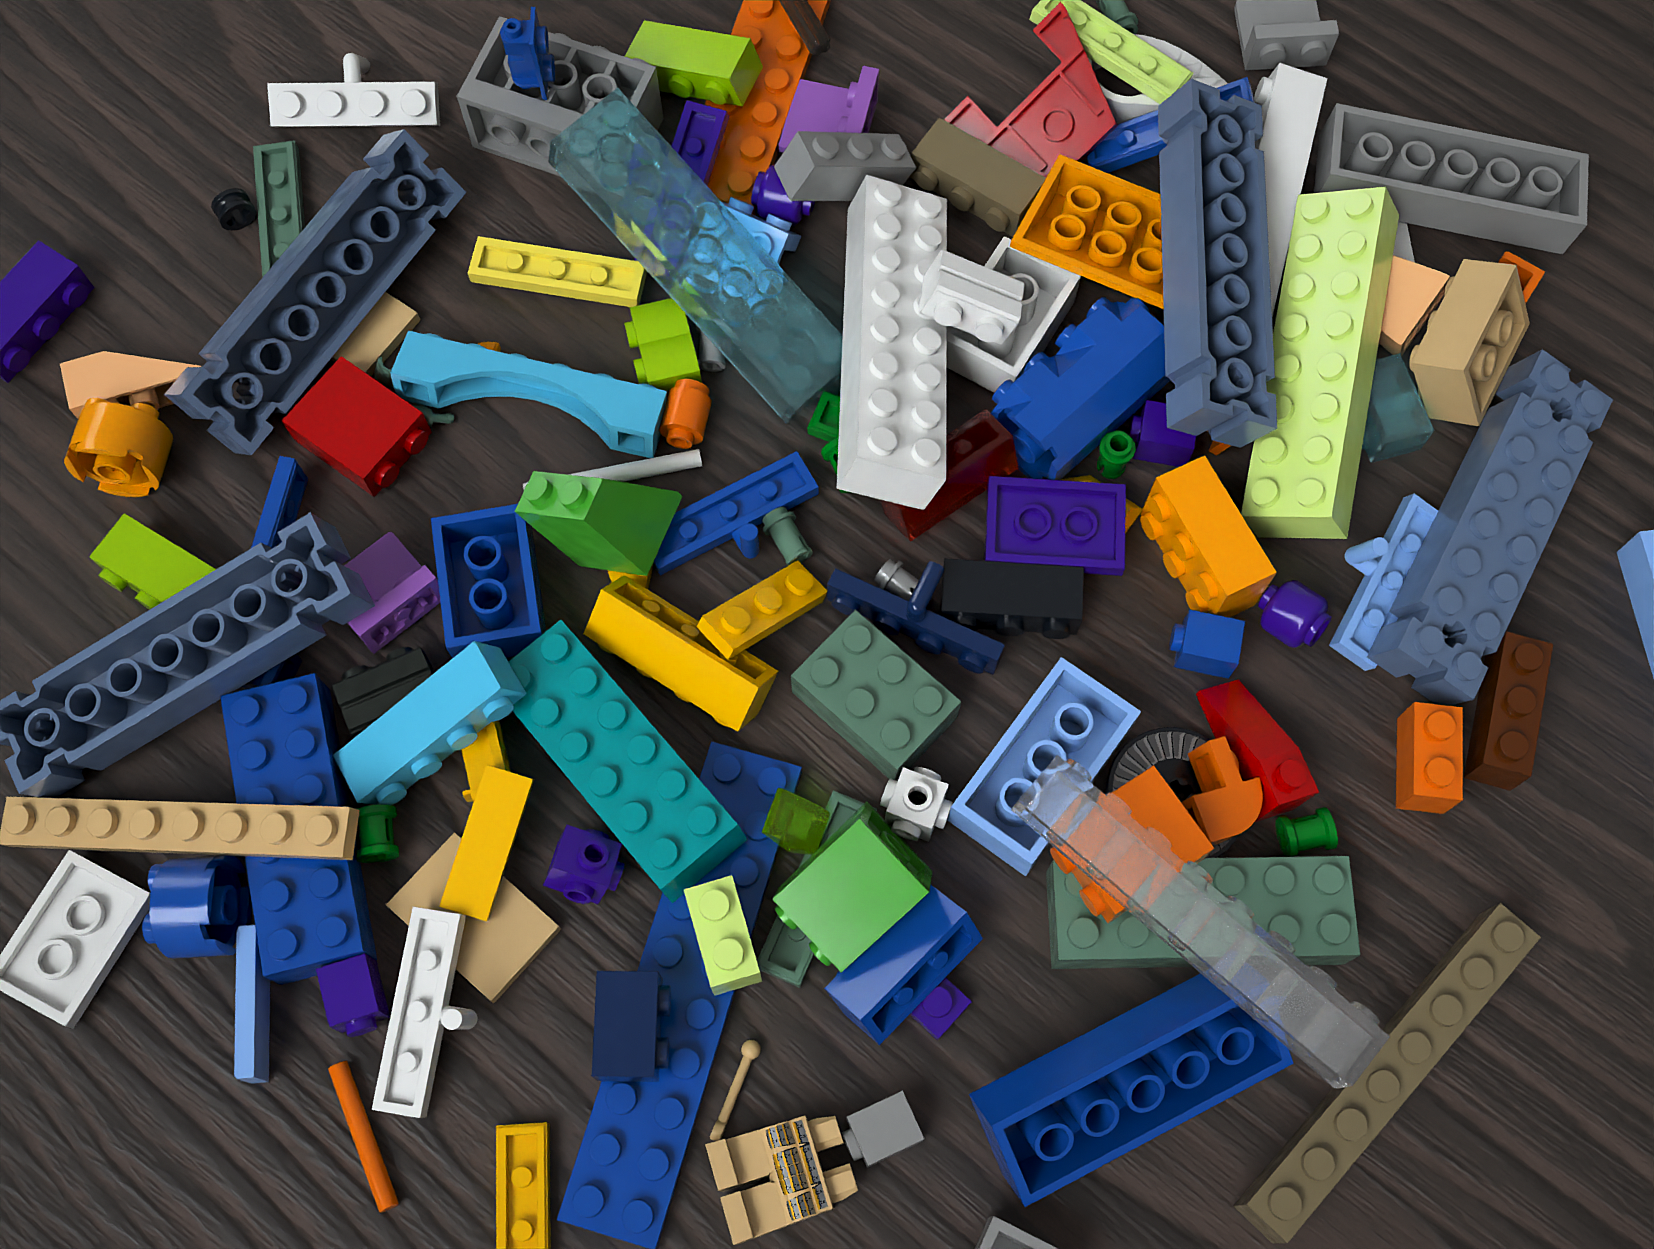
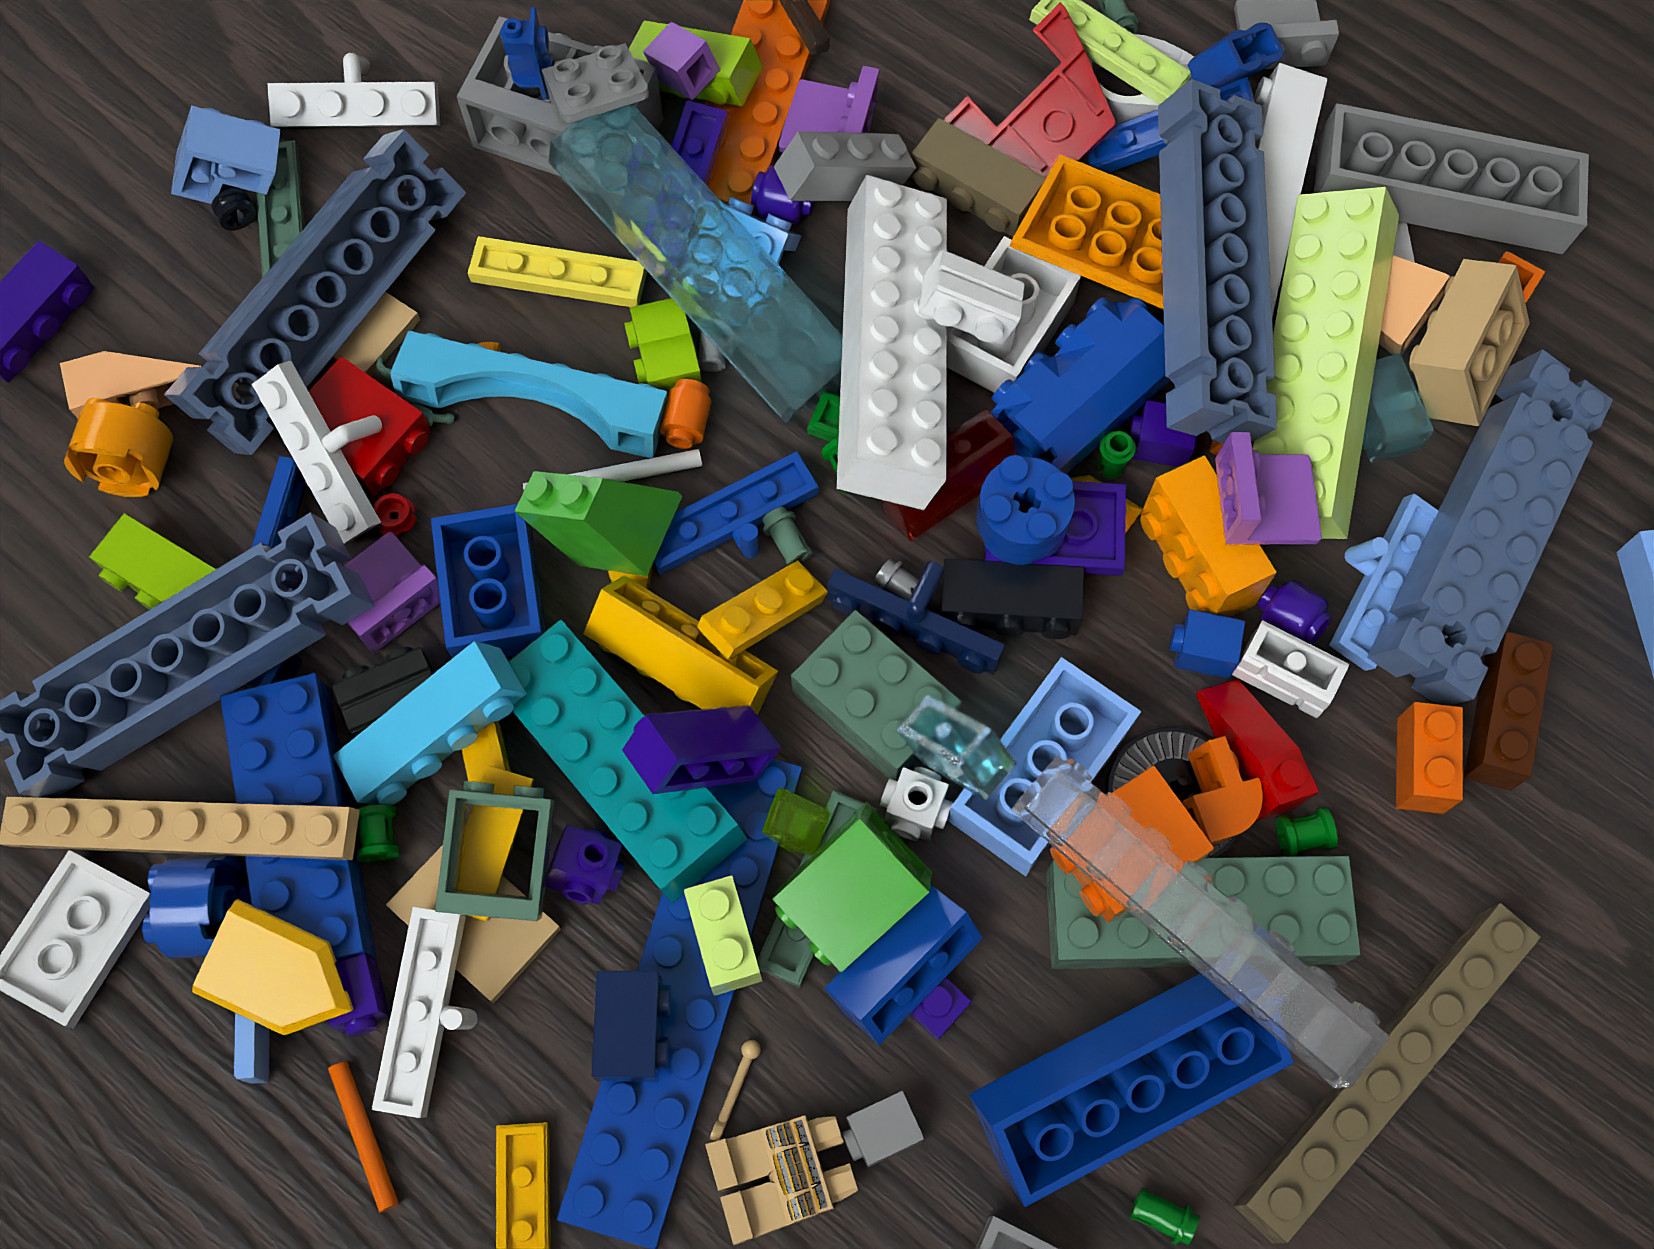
(223, 151): none -> light blue brick
(271, 972): none -> yellow tile
(318, 449): none -> white plate
(395, 503): none -> red plate
(490, 904): none -> sand green window
(594, 84): none -> light grey bracket
(682, 60): none -> medium lavender brick
(700, 748): none -> dark purple brick
(957, 747): none -> clear light blue brick
(1028, 486): none -> blue brick
(1165, 1216): none -> green pin
(1237, 56): none -> blue brick
(1266, 495): none -> medium lavender bracket
(1290, 669): none -> white brick

